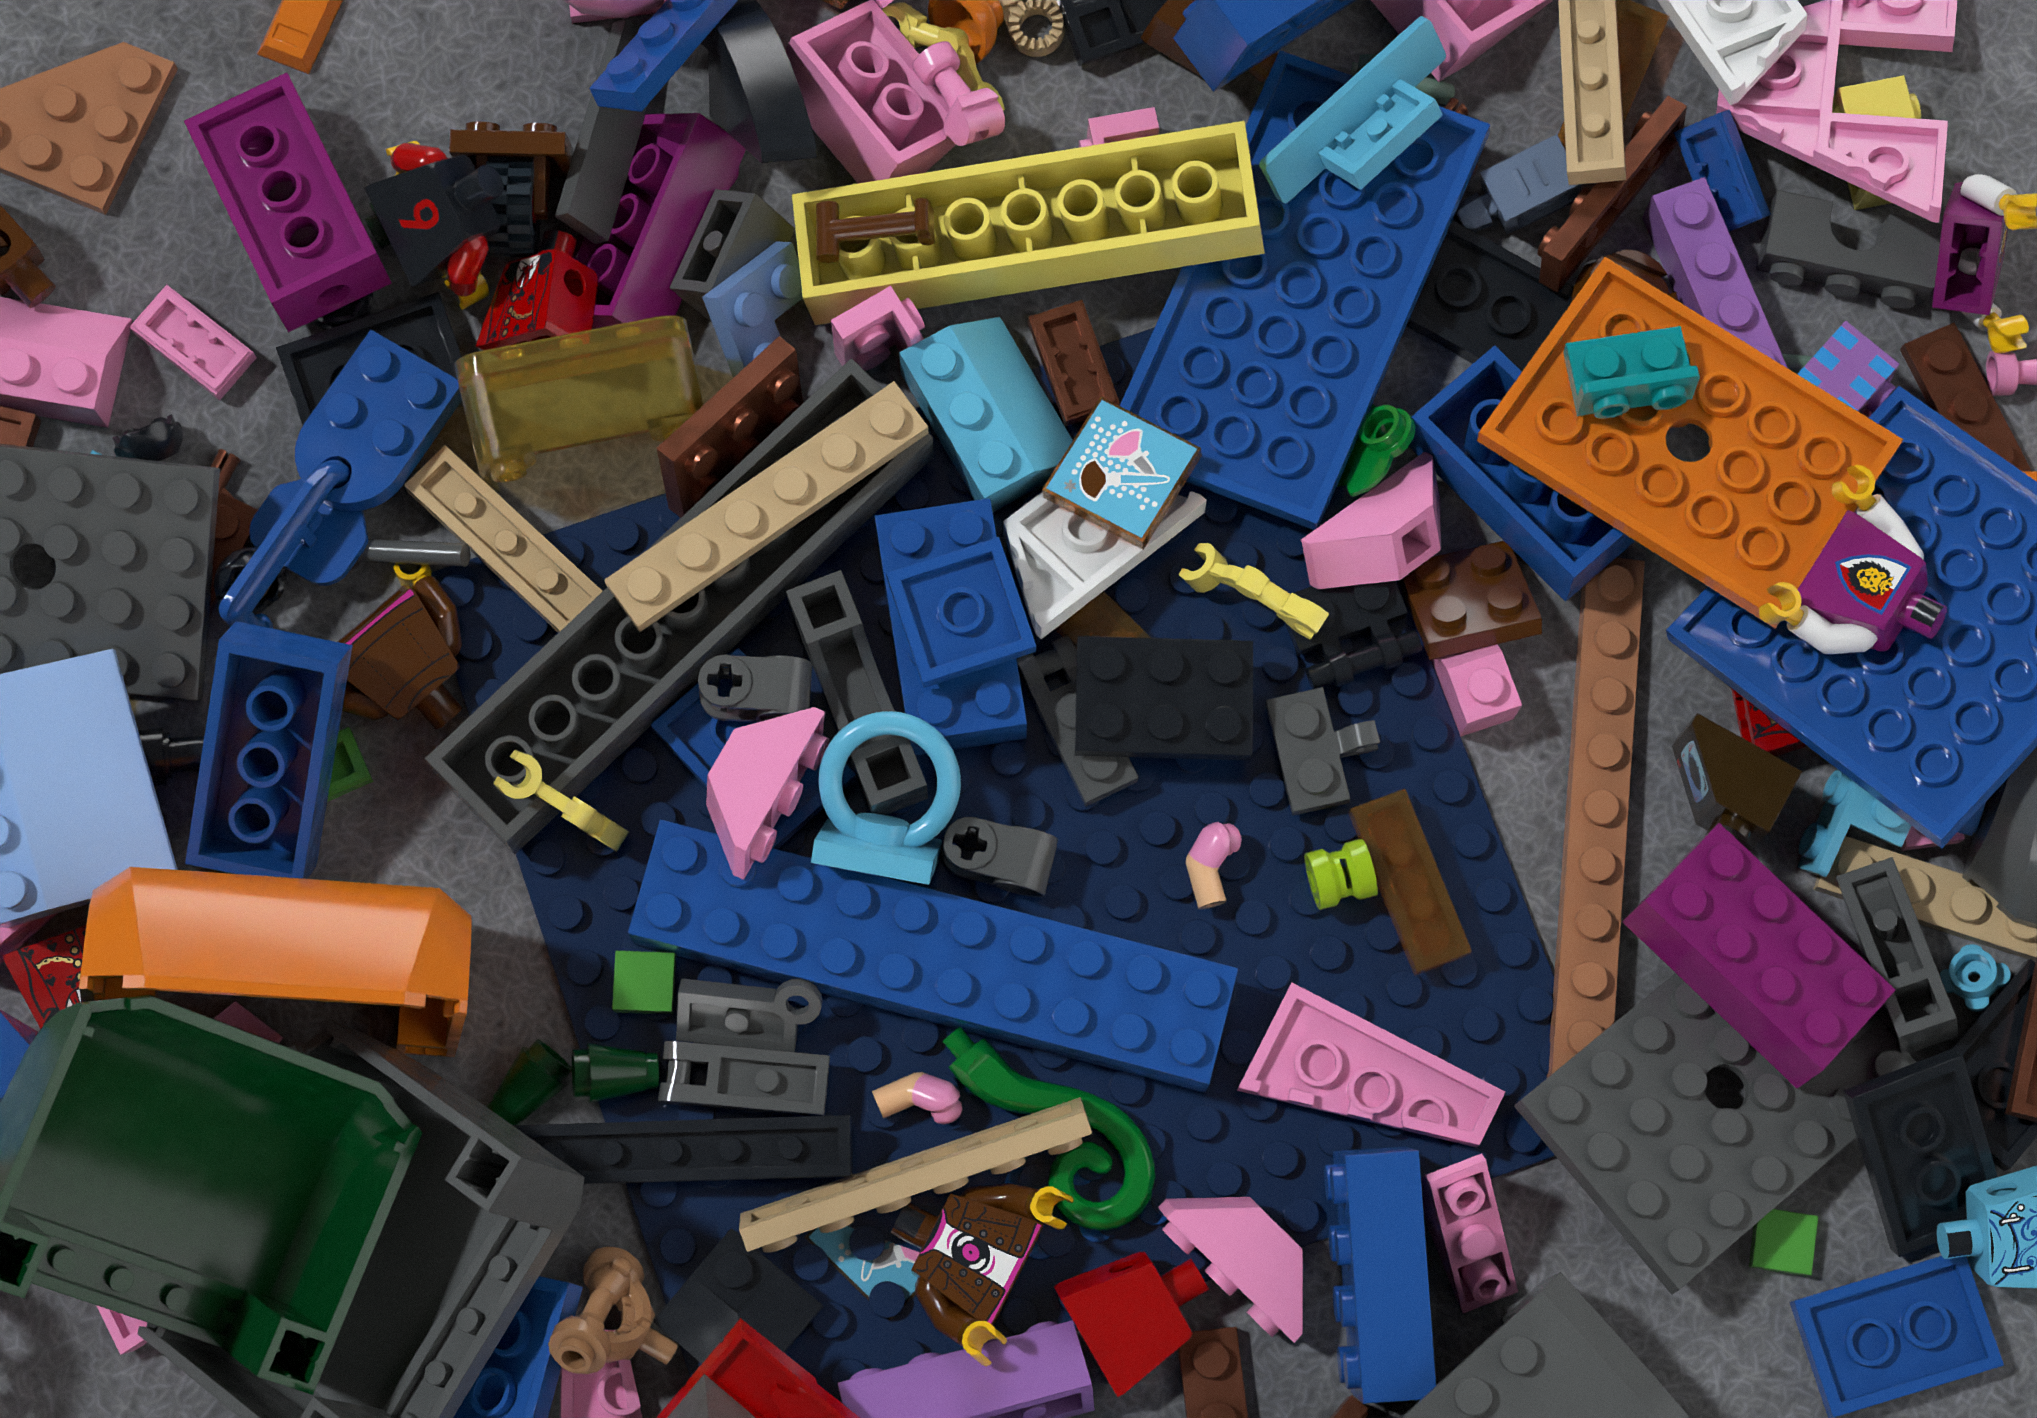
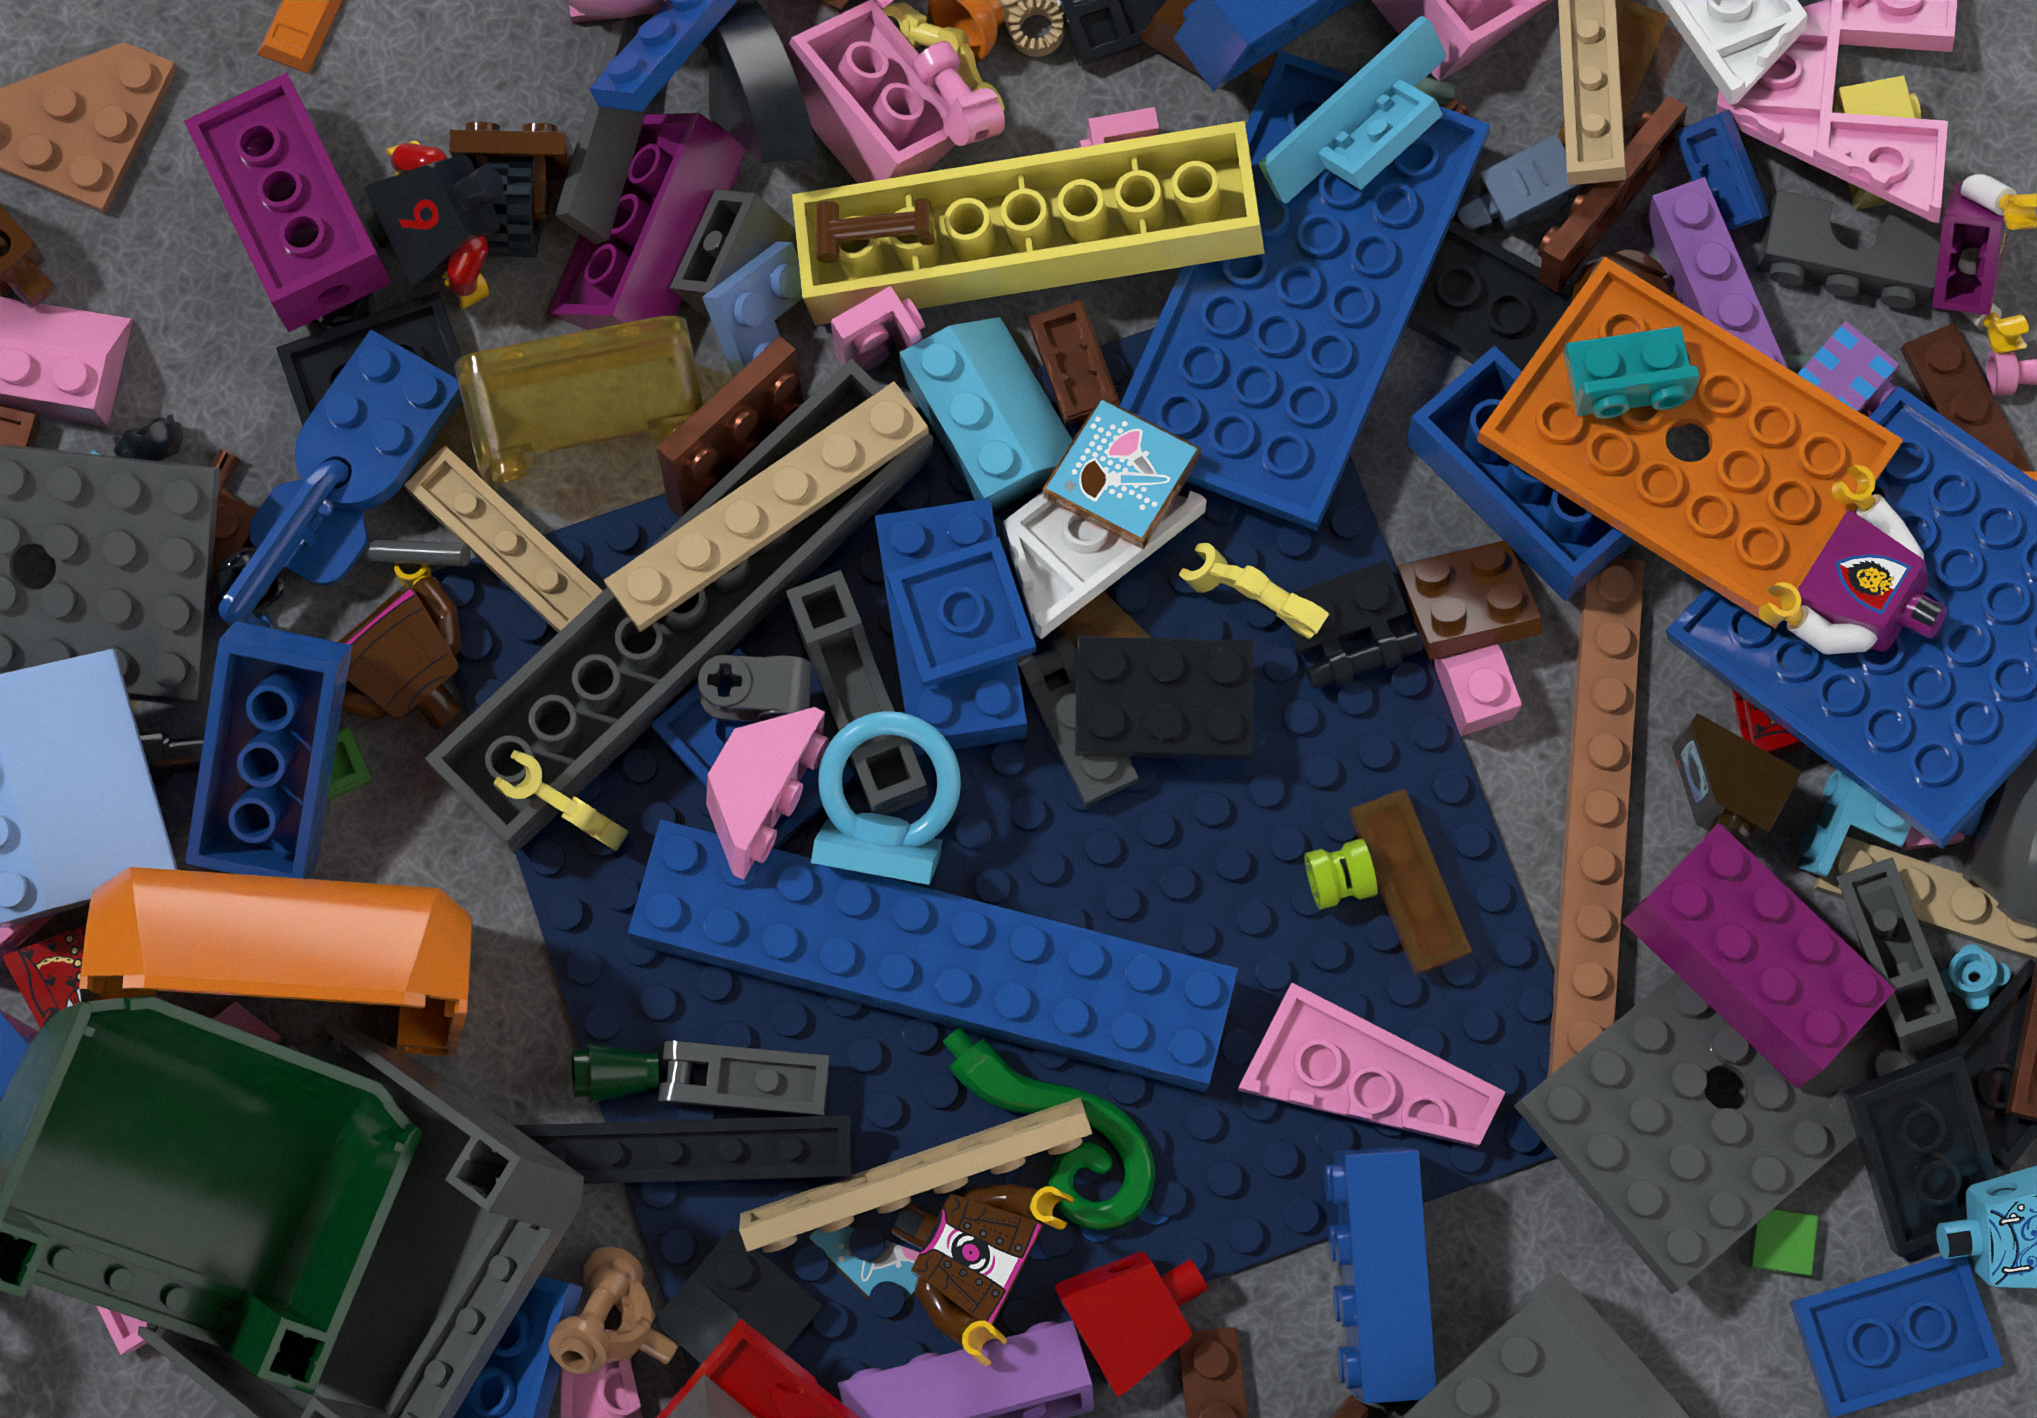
(193, 342): bright pink plate -> none
(530, 1082): dark green cone -> none
(541, 296): red torso -> none
(644, 982): bright green tile -> none
(744, 1014): dark grey hinge -> none
(922, 1091): arm -> none
(1013, 858): dark grey piece -> none
(1206, 857): arm -> none
(1245, 1254): bright pink slope -> none
(1312, 750): dark grey plate -> none
(1379, 533): bright pink slope -> none
(1381, 438): green plate -> none
(1468, 1232): bright pink slope -> none

